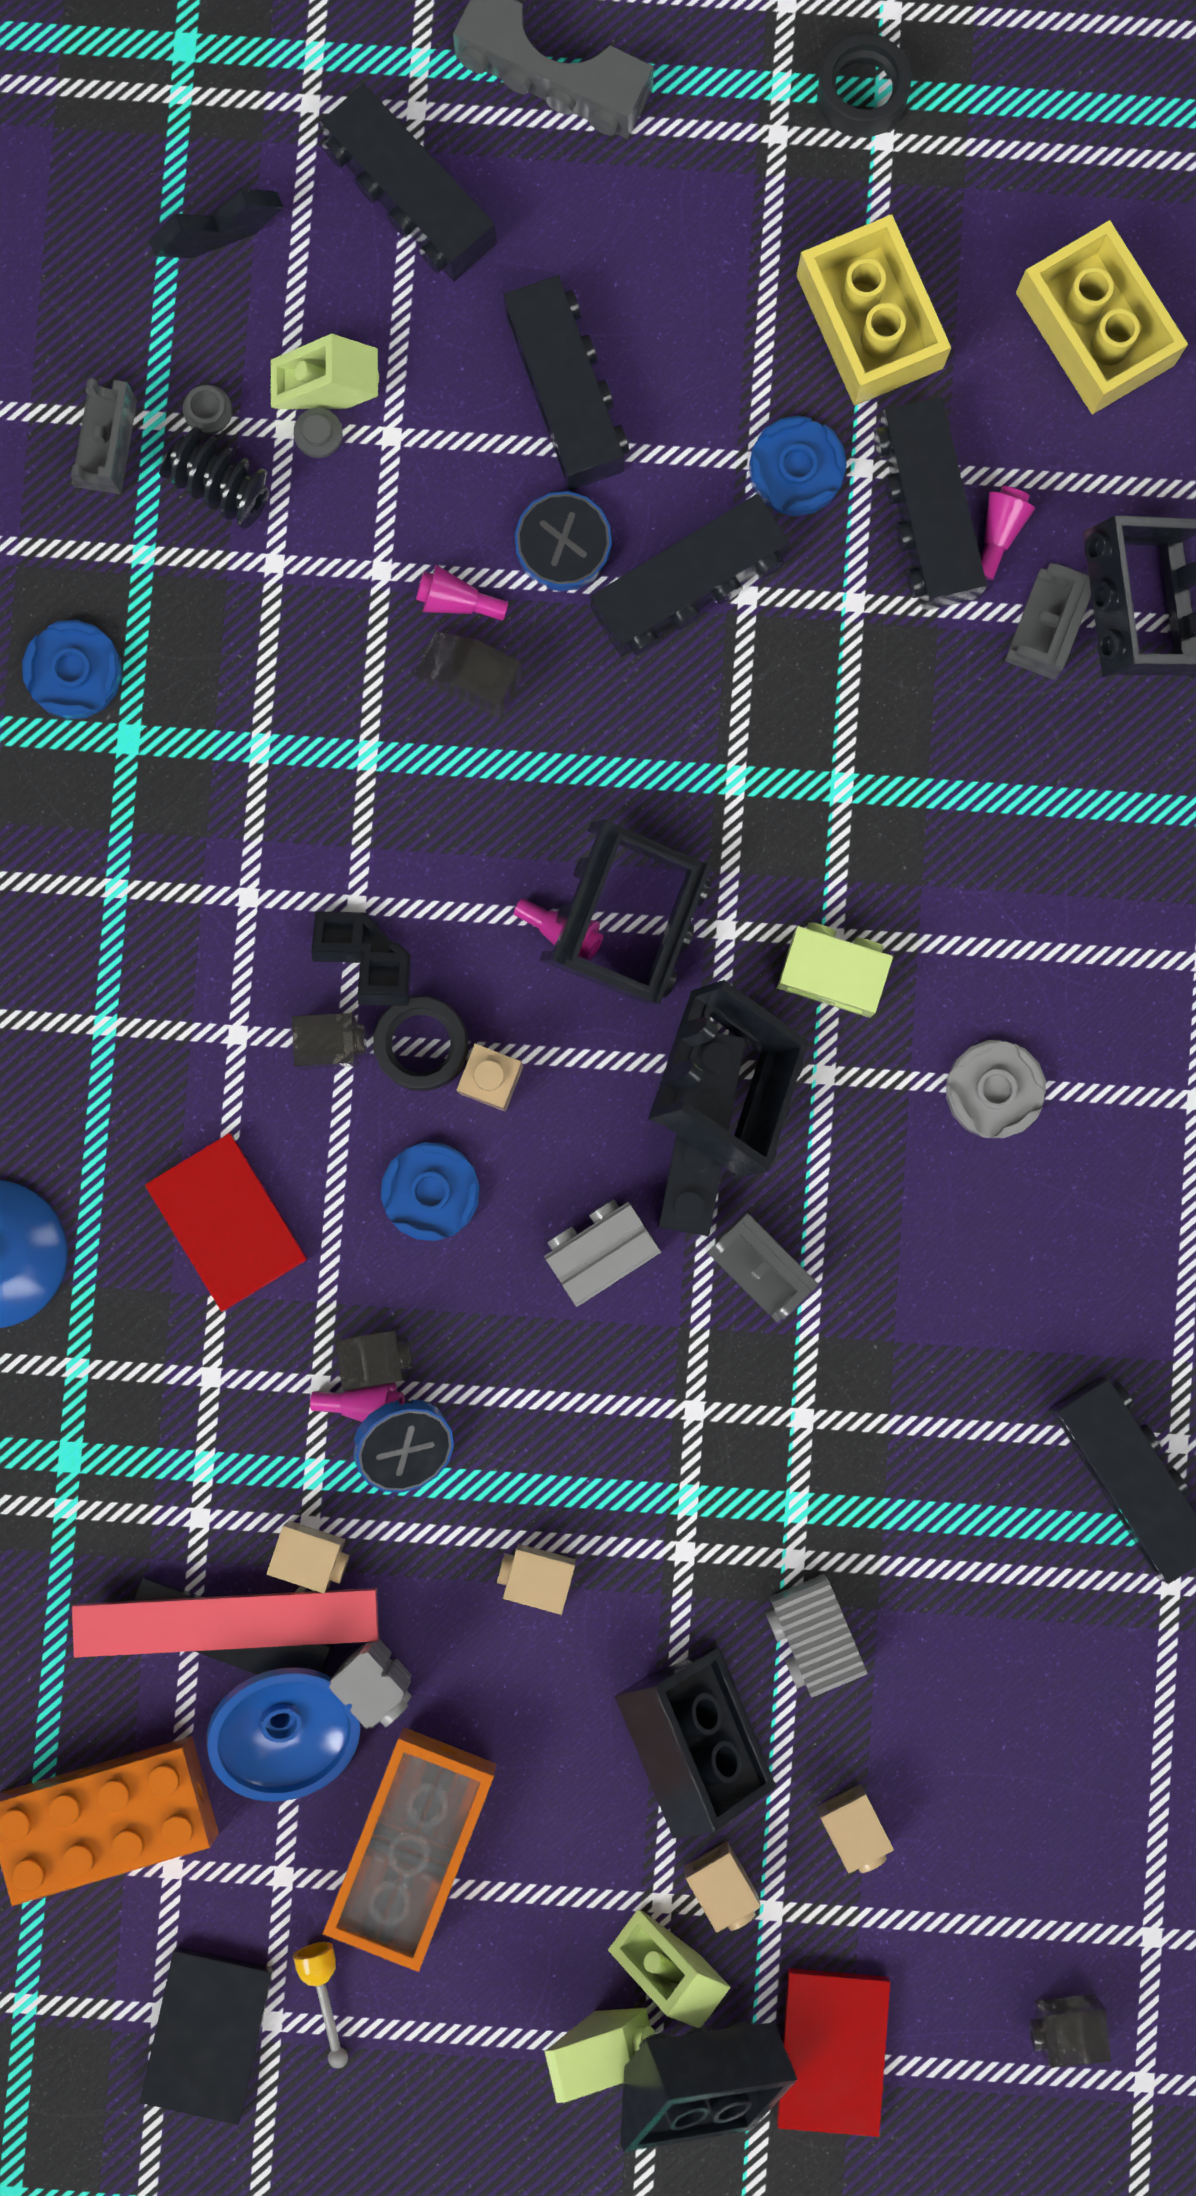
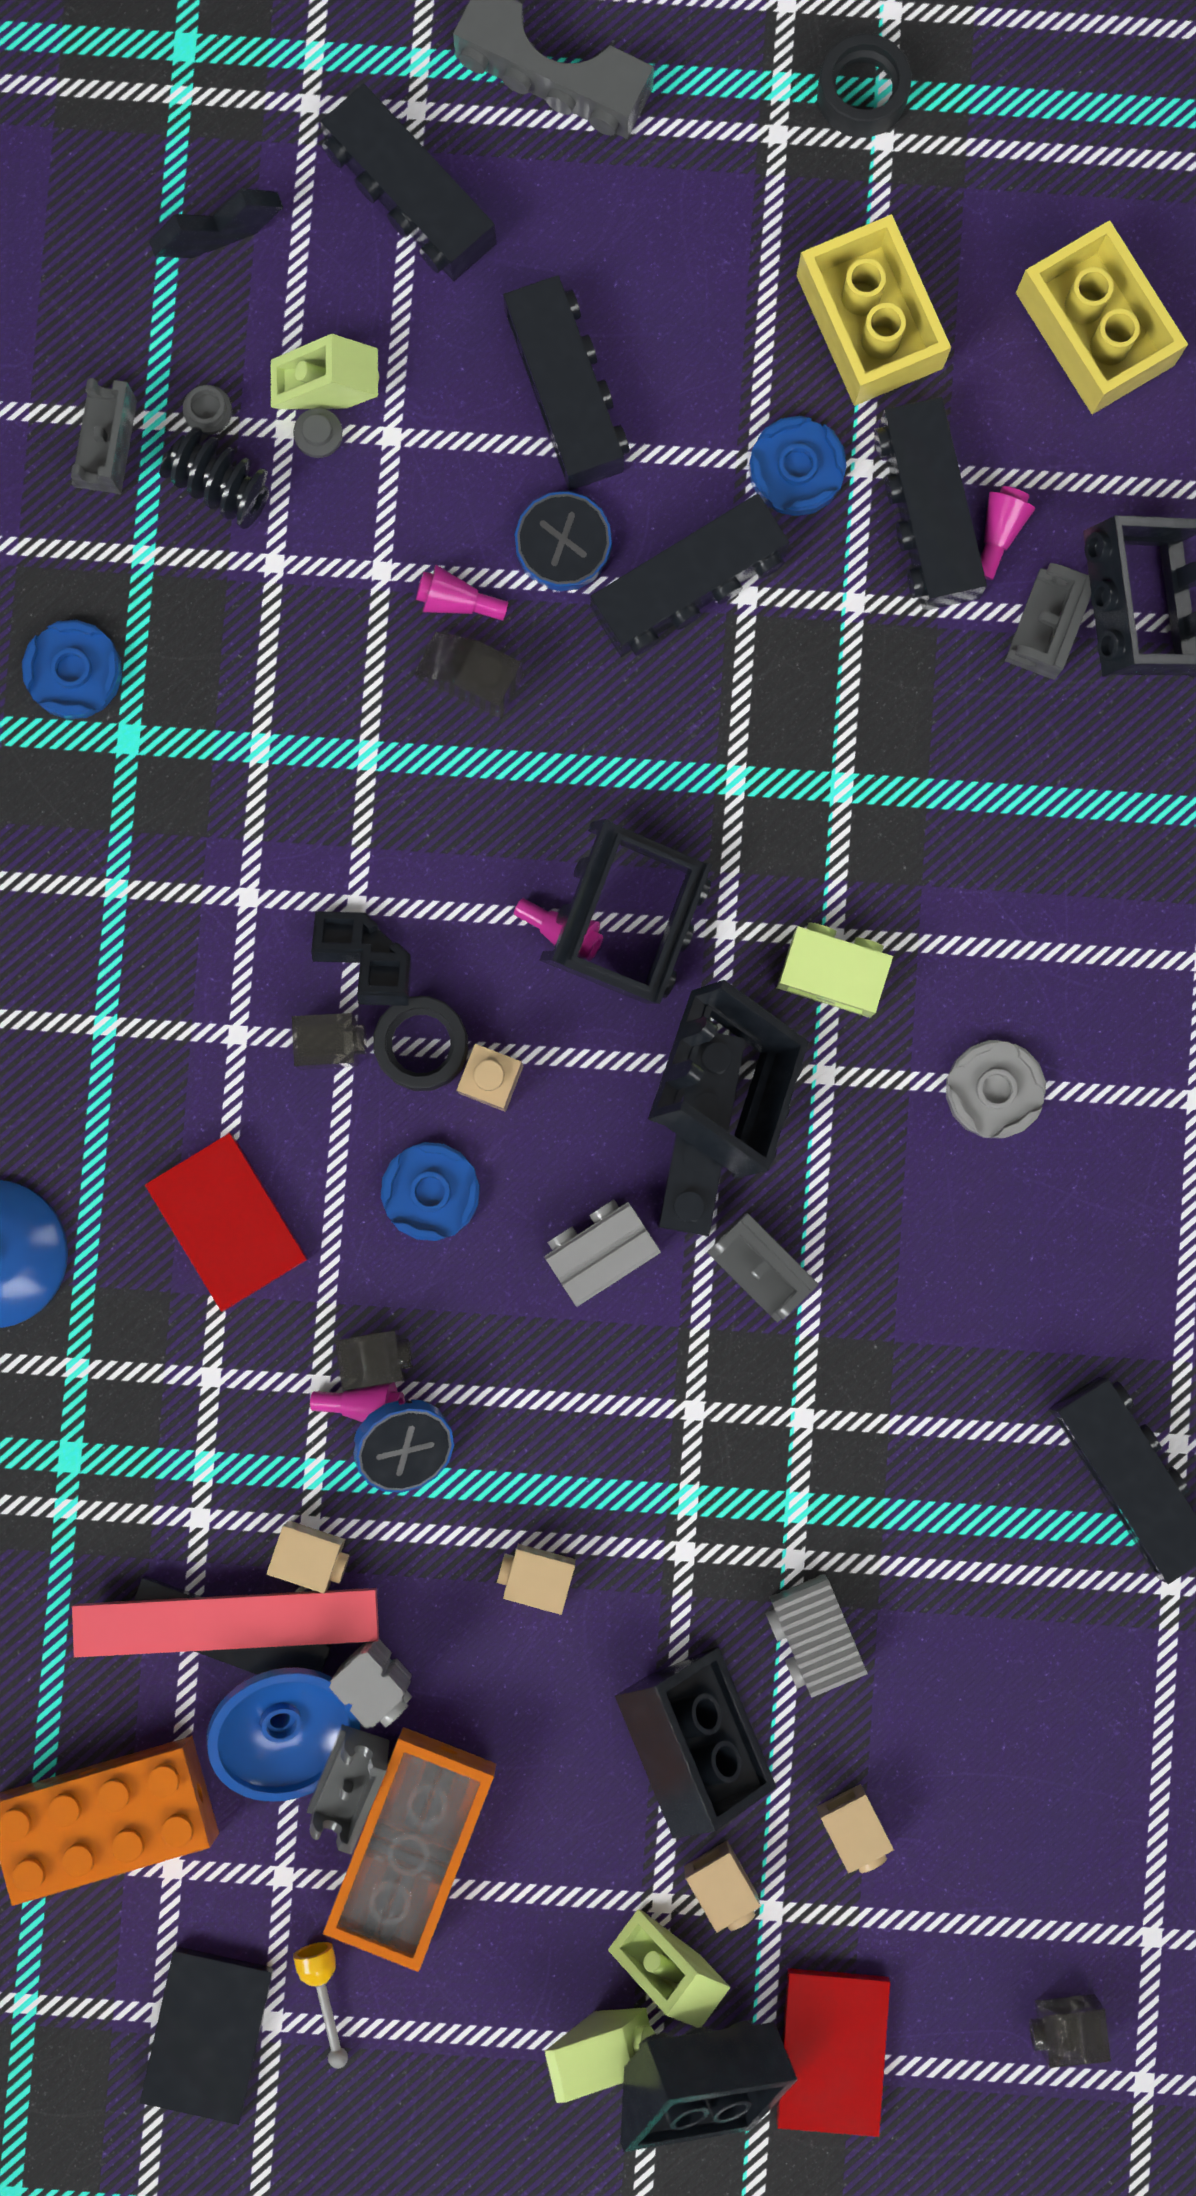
(348, 1786): none -> dark grey hinge

